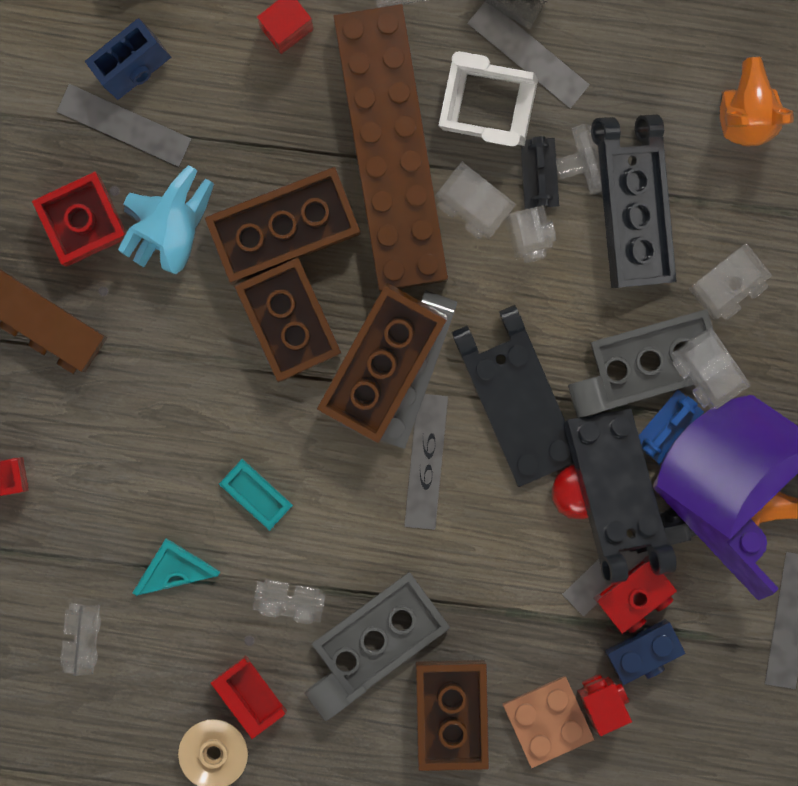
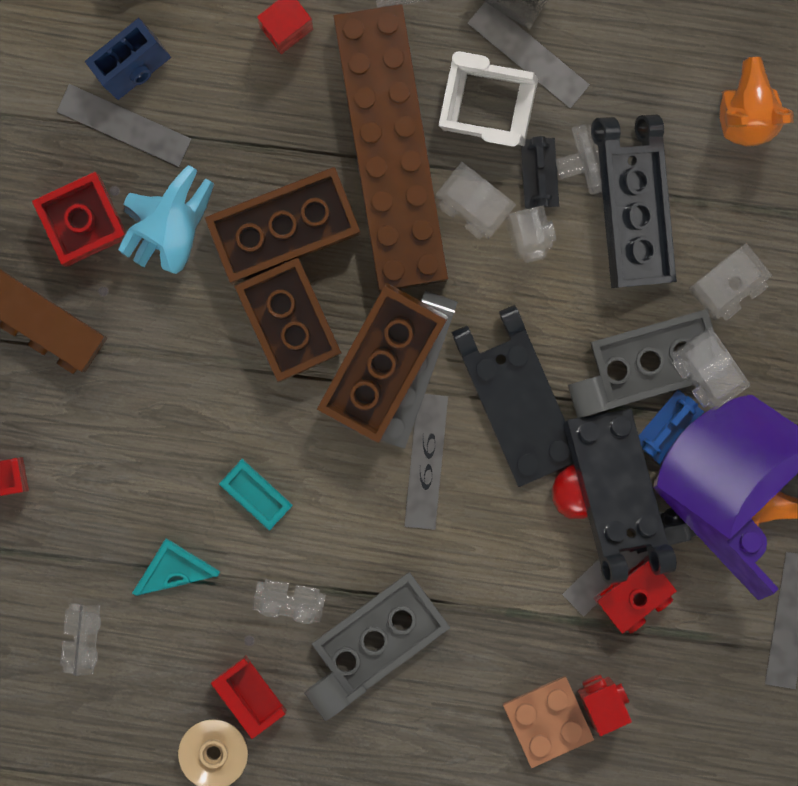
(452, 715): reddish brown brick -> none
(645, 652): dark blue brick -> none

